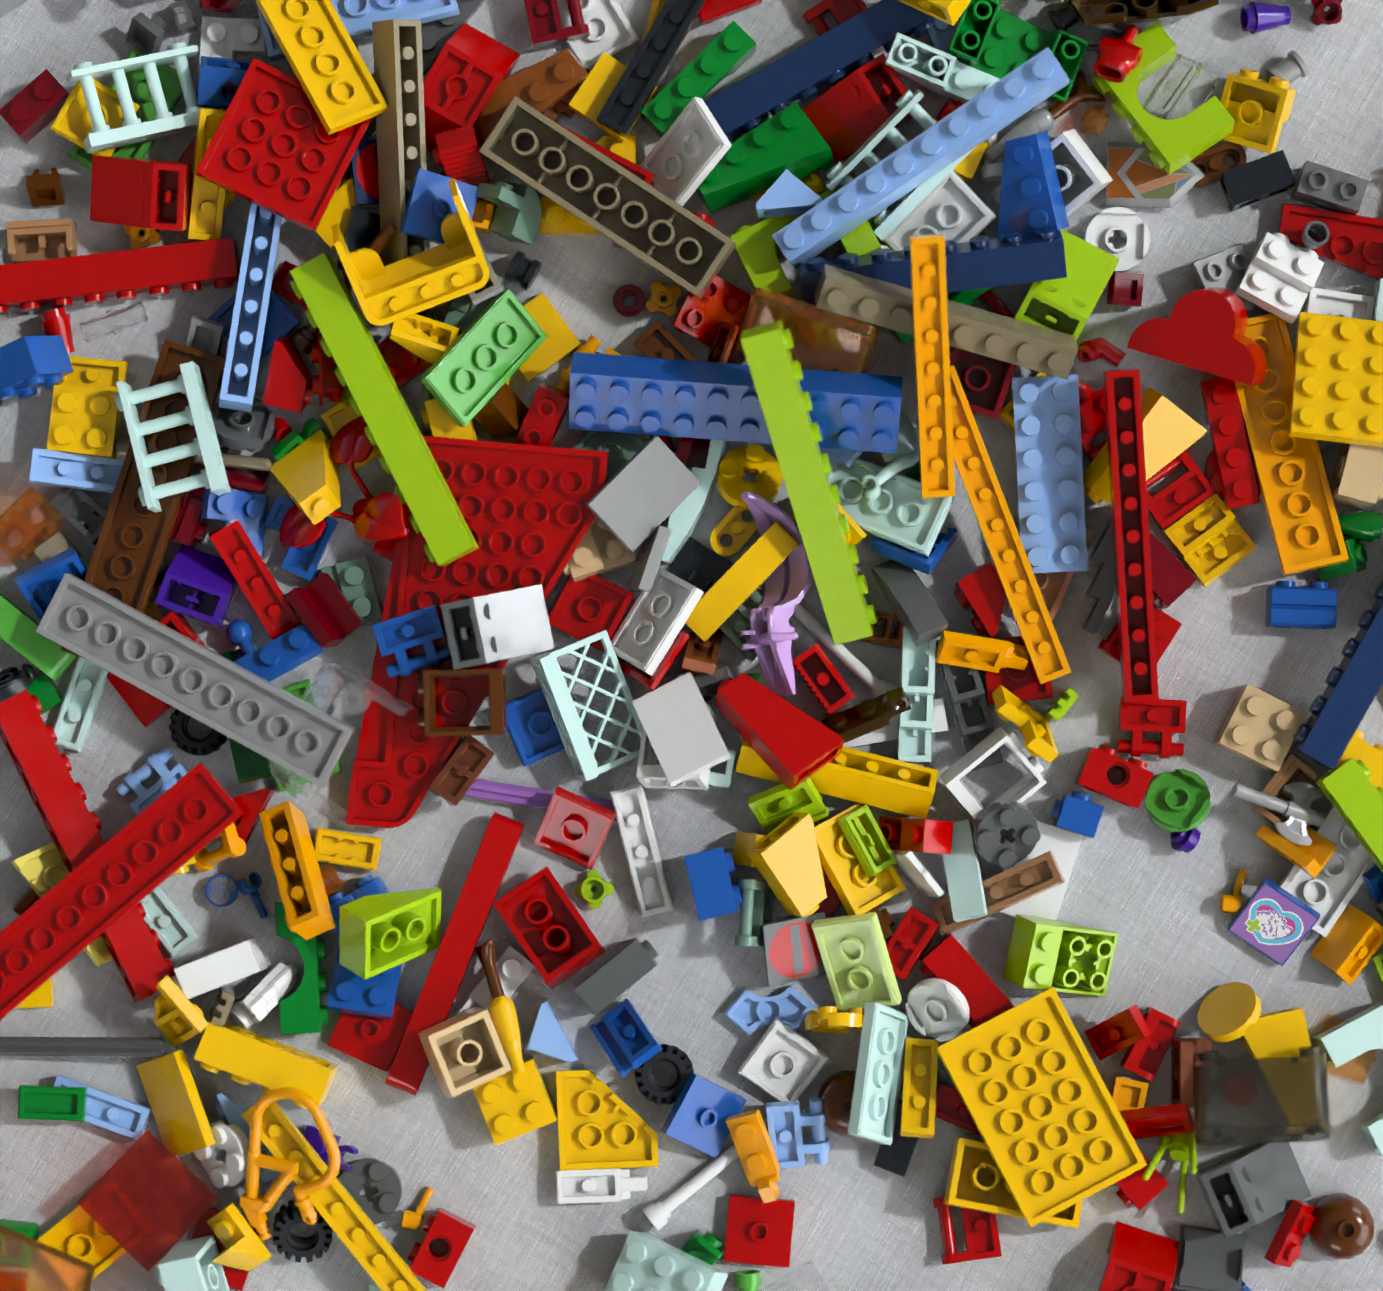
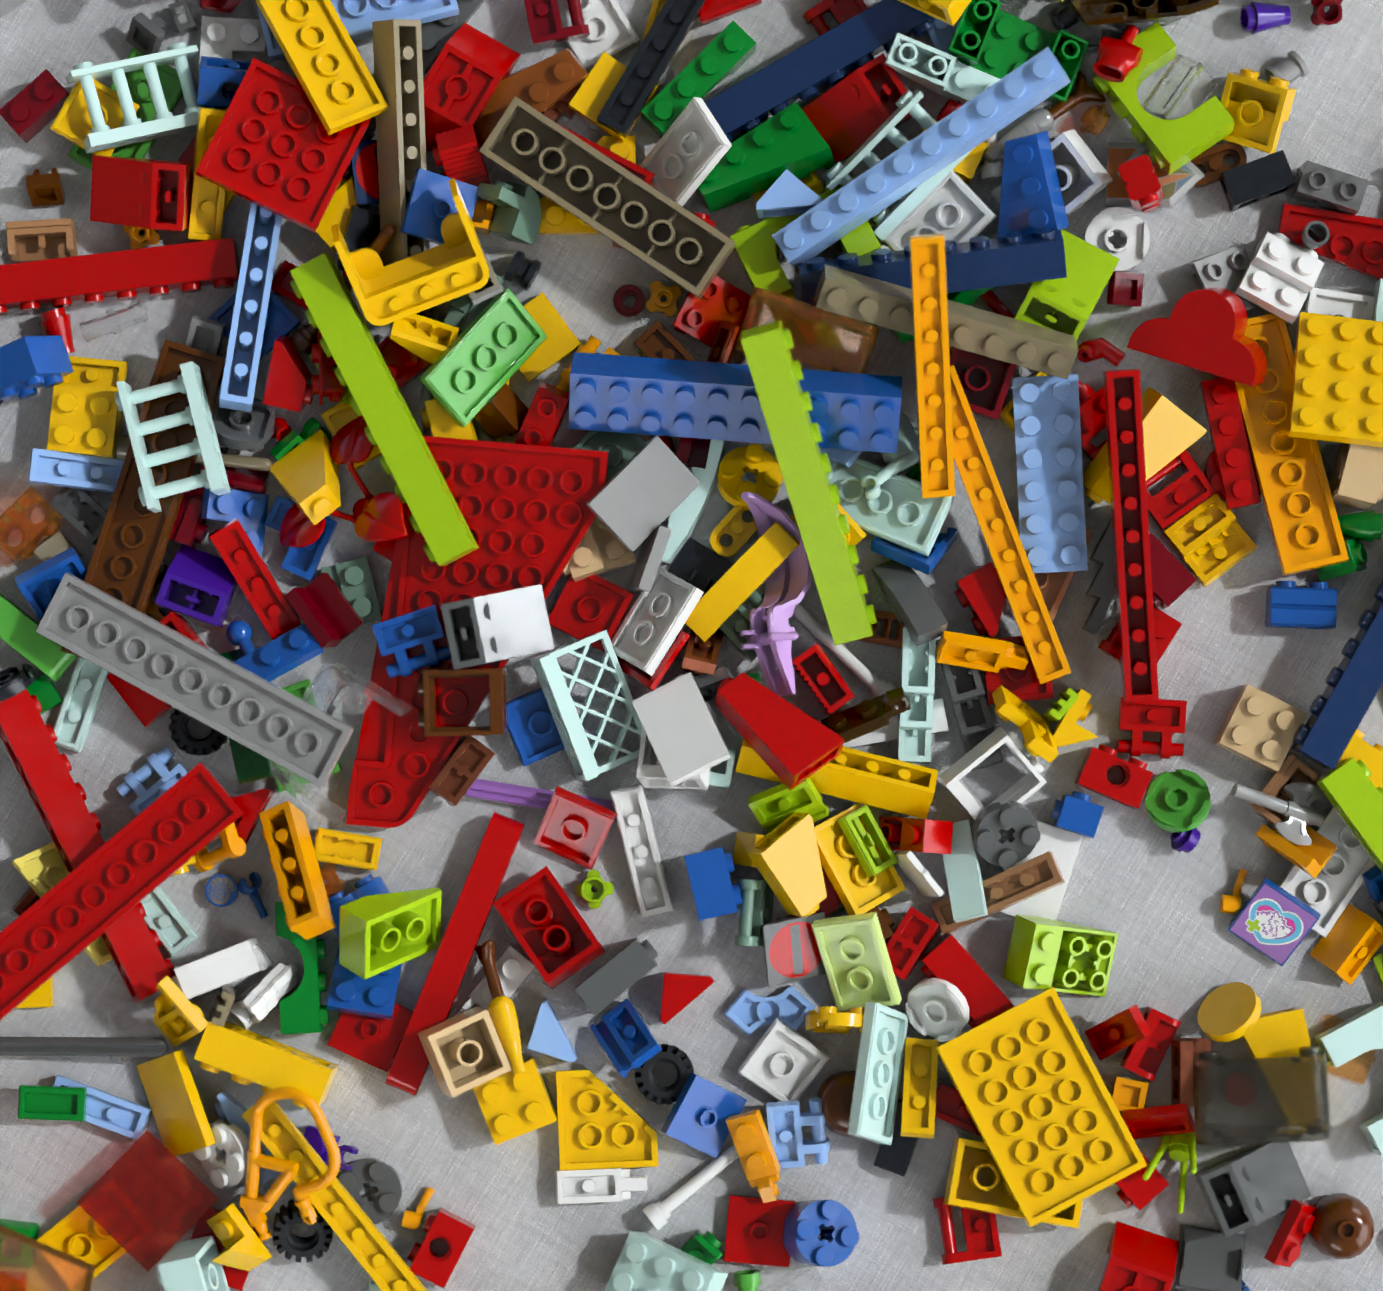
(680, 990): none -> red slope
(837, 1236): none -> brick
(1067, 730): none -> yellow slope
(1141, 183): none -> red brick

